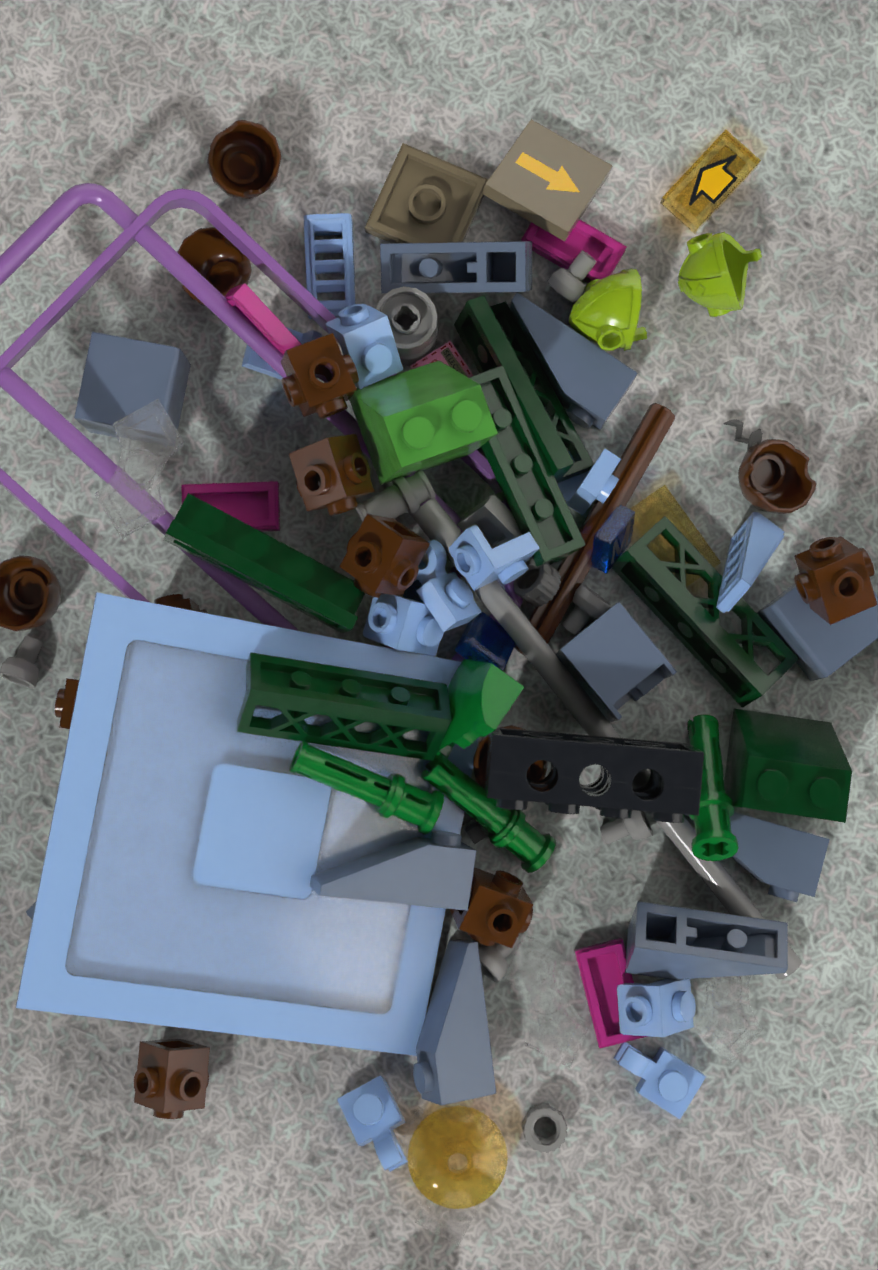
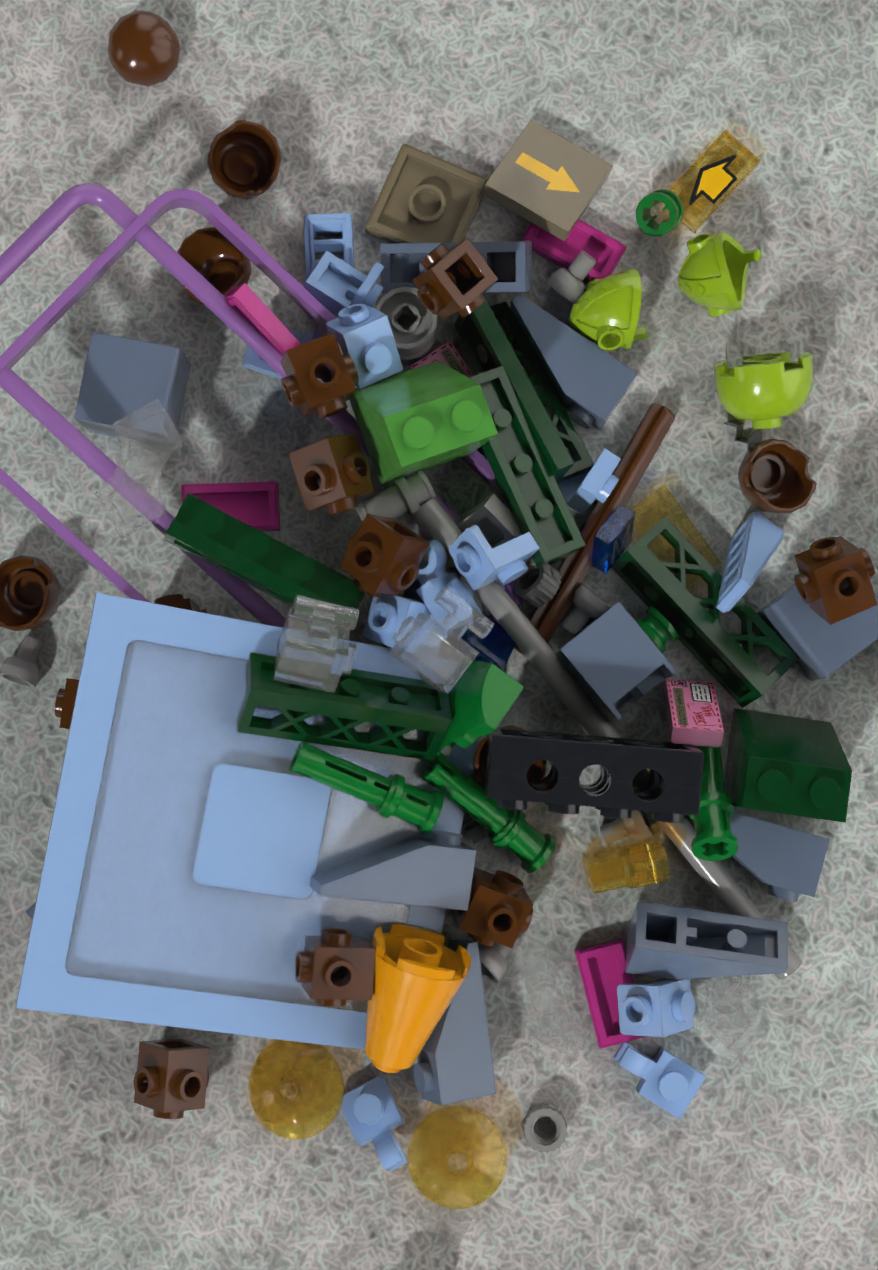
(143, 48): none -> reddish brown hair
(316, 644): none -> clear brick
(317, 1086): none -> clear yellow dish
(336, 967): none -> reddish brown brick
(341, 285): none -> light blue bracket
(410, 992): none -> light orange cone
(434, 647): none -> clear brick
(453, 279): none -> reddish brown brick
(628, 867): none -> clear yellow brick
(657, 628): none -> green bush
(672, 203): none -> green bush
(693, 713): none -> bright pink tile
(765, 387): none -> lime cylinder

